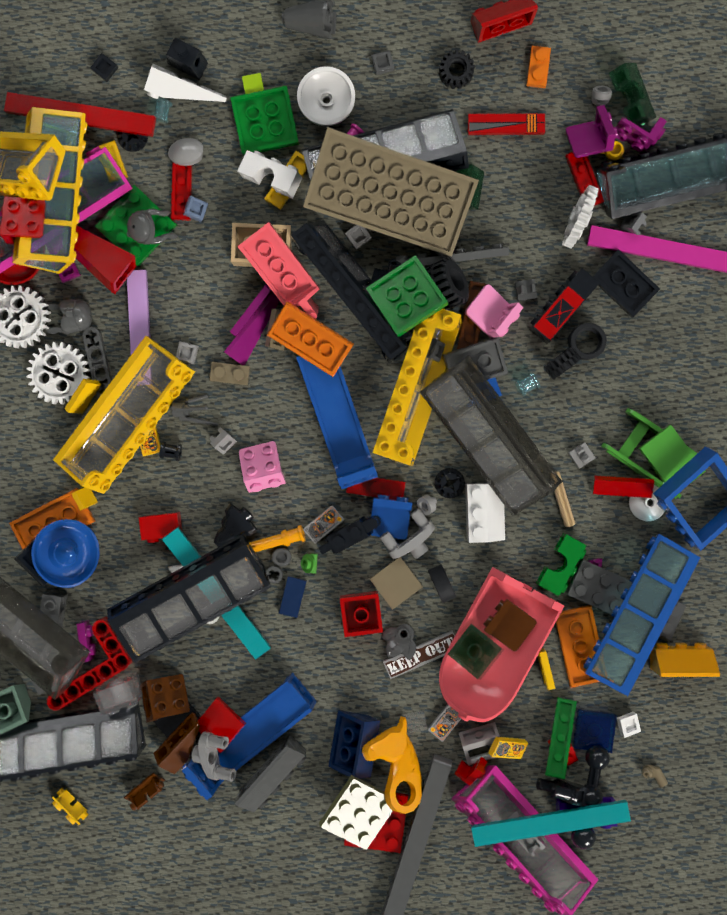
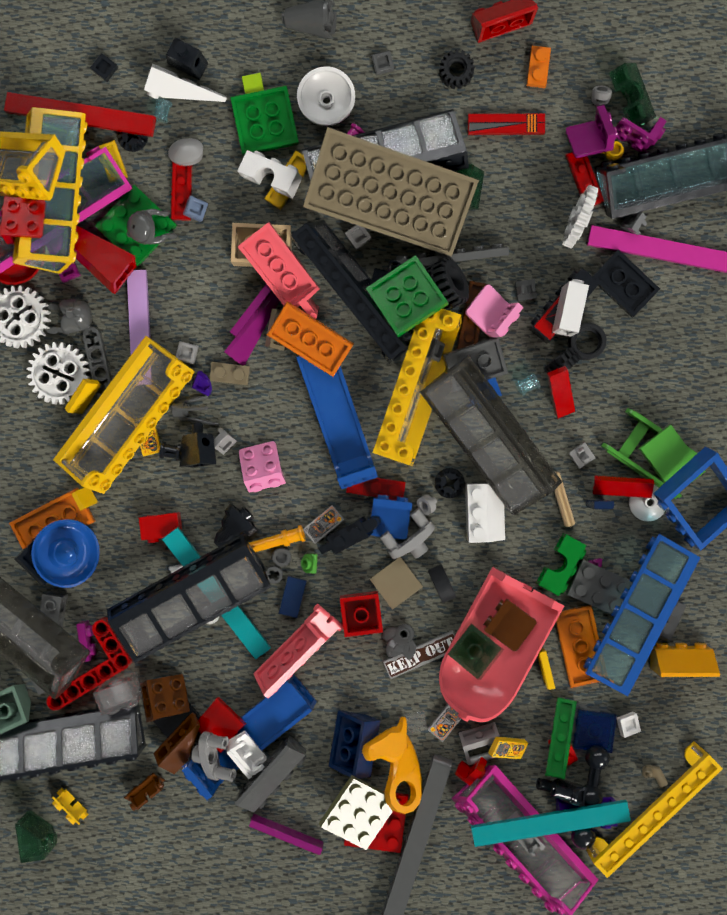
(34, 837): none -> clear green slope
(197, 448): none -> black torso
(202, 384): none -> dark purple tile
(246, 754): none -> white hinge
(286, 834): none -> magenta tile
(296, 650): none -> coral hinge
(561, 392): none -> red tile
(570, 308): none -> white brick
(600, 504): none -> dark blue tile
(702, 770): none -> yellow window

